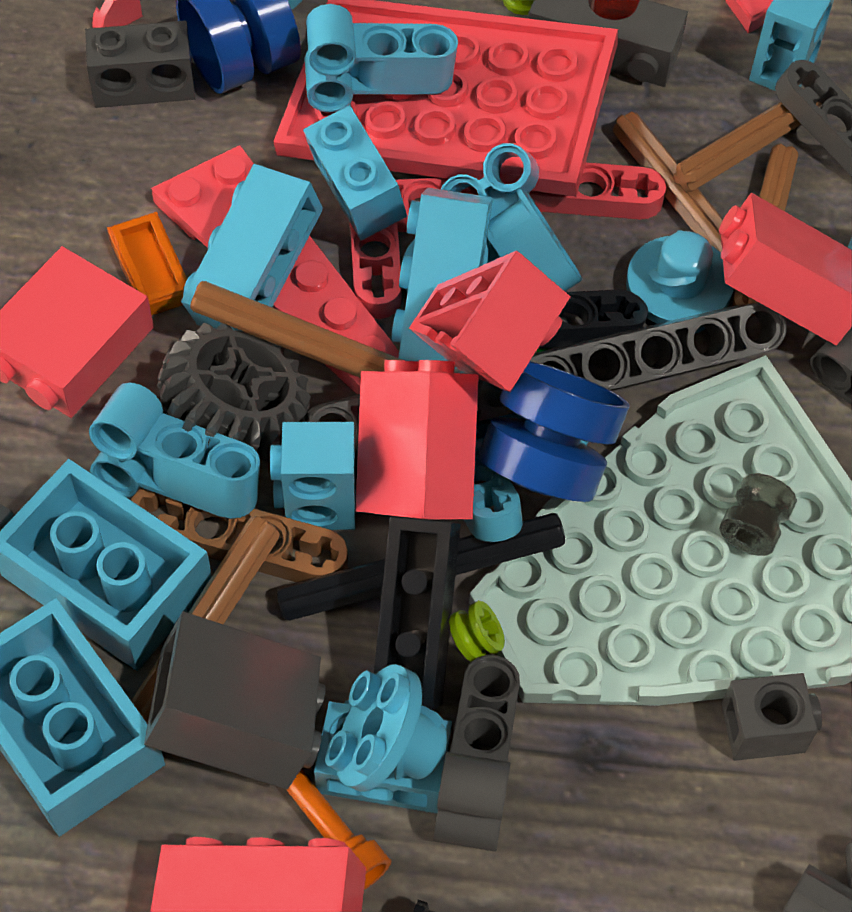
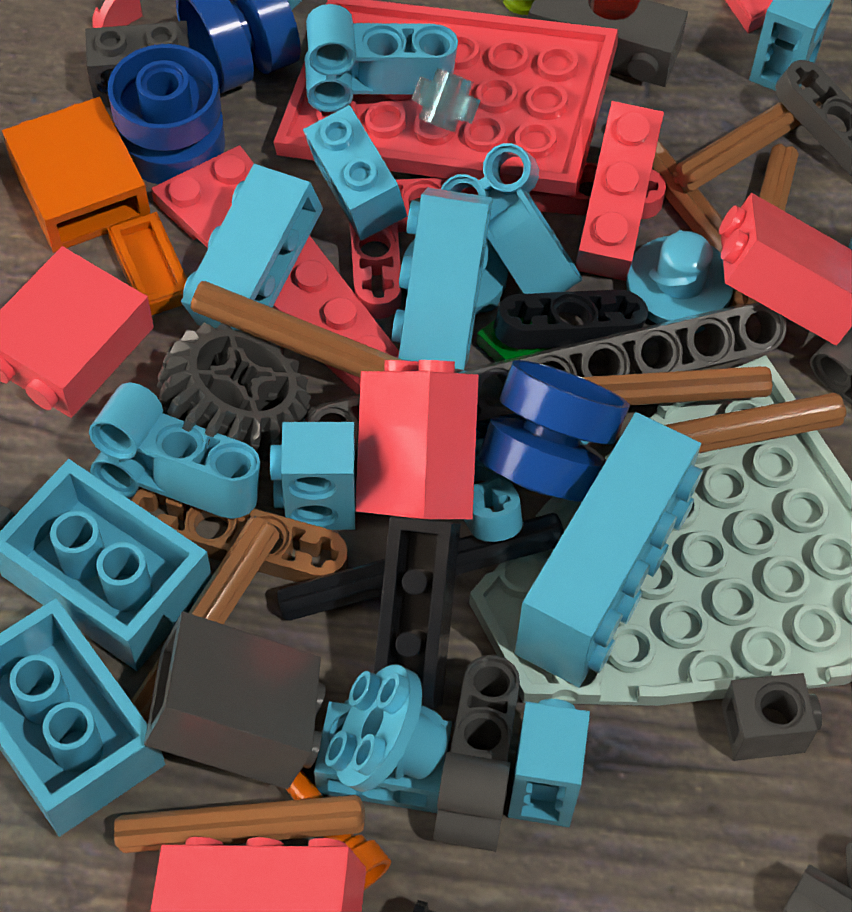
(76, 173): none -> orange brick
(167, 110): none -> blue wheel
(241, 822): none -> medium nougat axle
(445, 99): none -> clear light blue gear
(476, 631): lime bush -> none
(492, 318): coral wedge -> none
(549, 762): none -> medium azure brick
(609, 551): none -> medium azure brick
(619, 191): none -> coral brick
(689, 385): none -> medium nougat axle
(759, 511): clear smoke wheel -> none
(764, 422): none -> medium nougat axle

